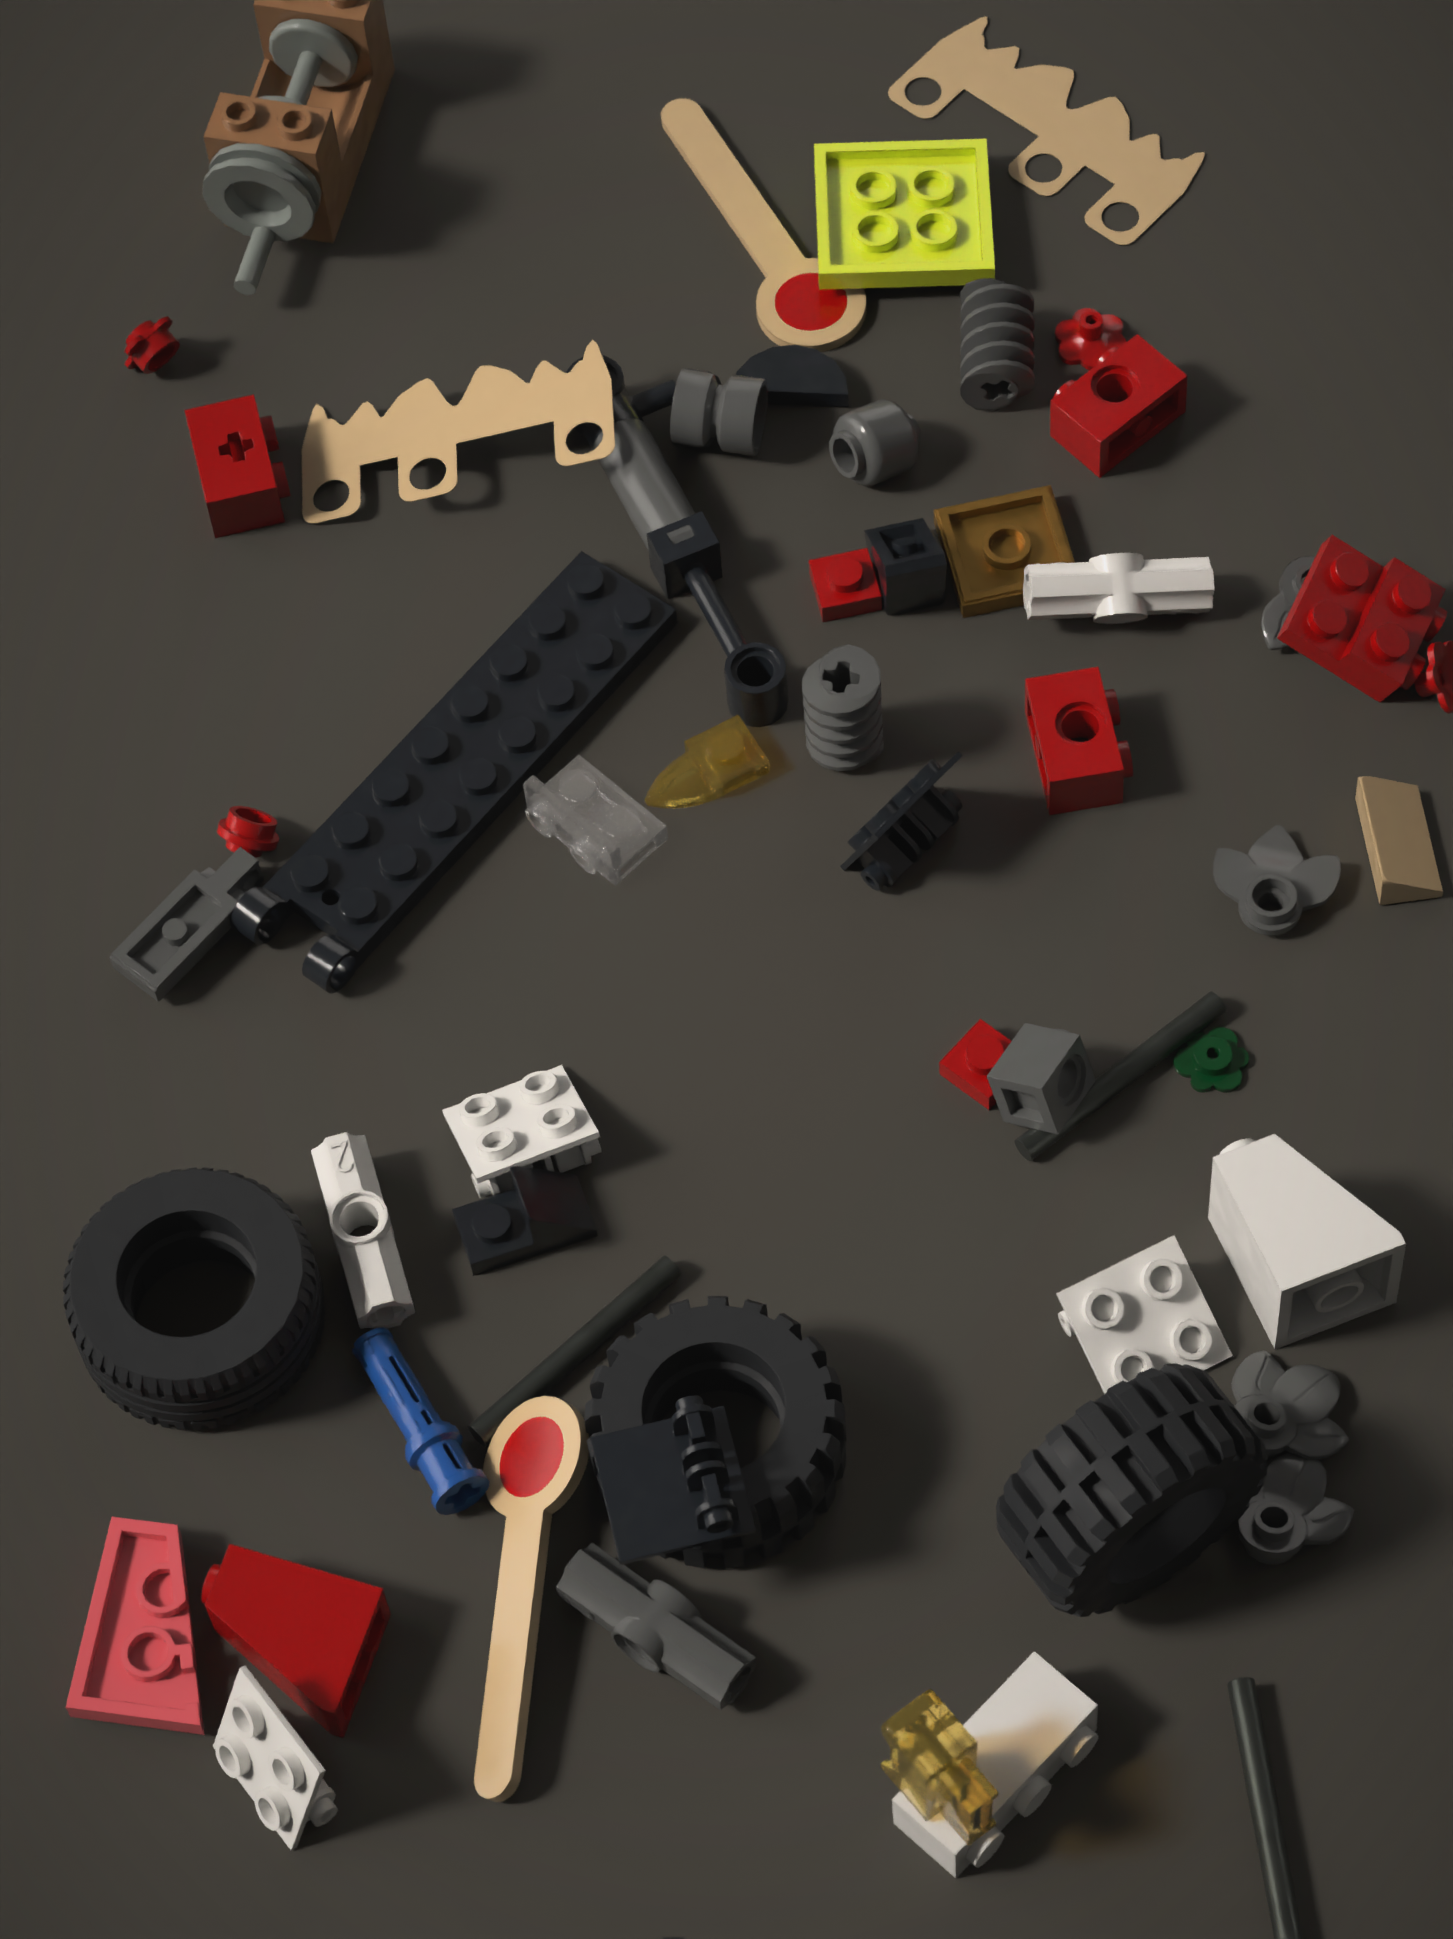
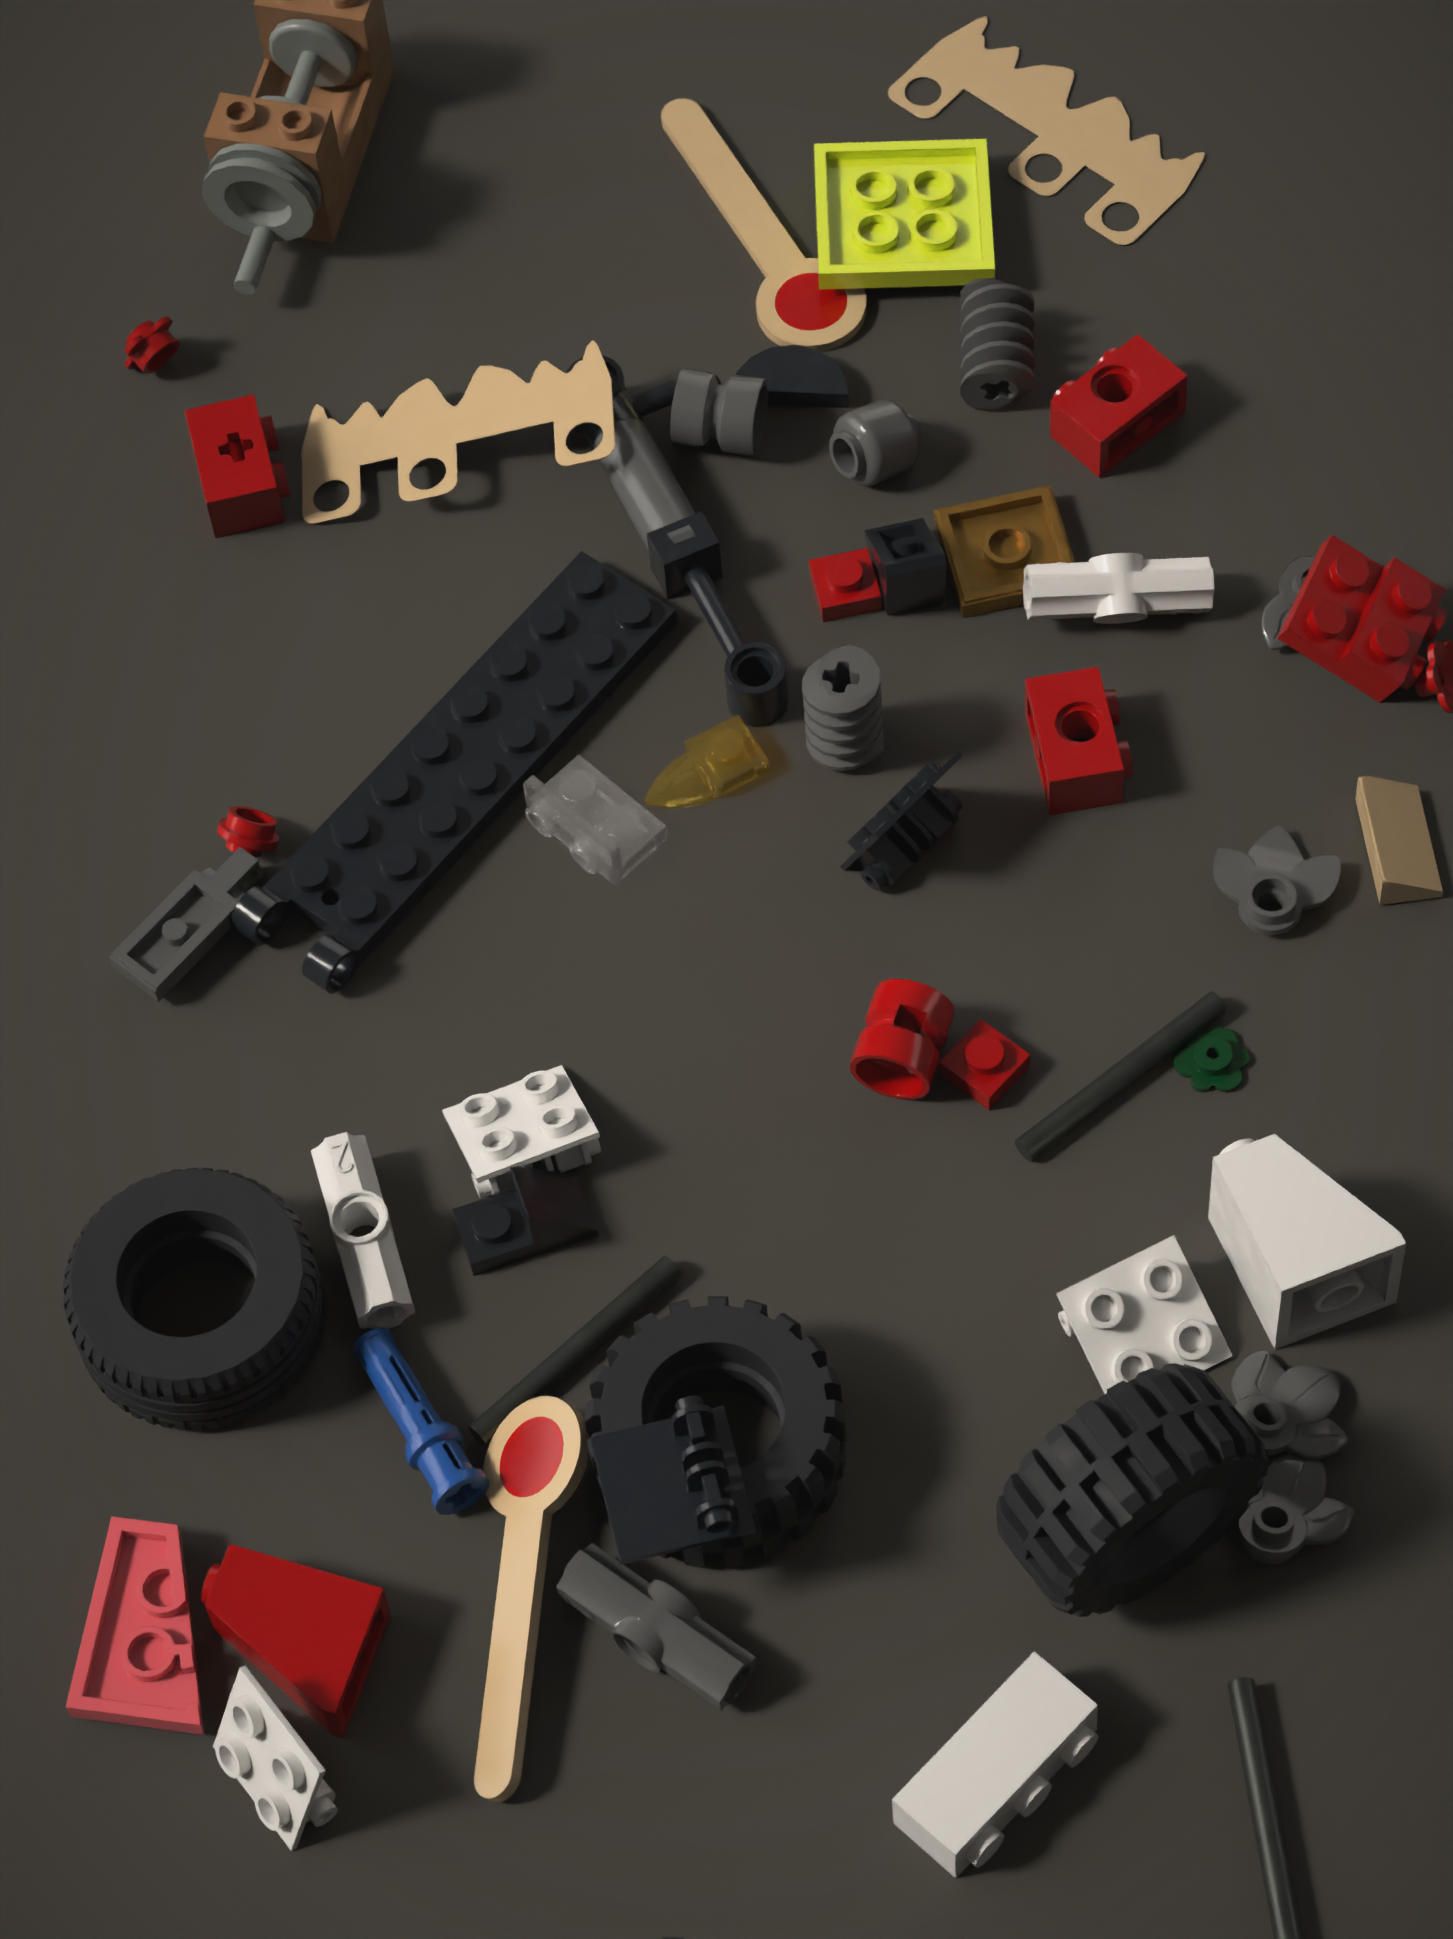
(902, 1039): none -> red wheel
(936, 1766): clear yellow piece -> none
(1041, 1078): dark grey brick -> none
(1088, 337): red plant -> none

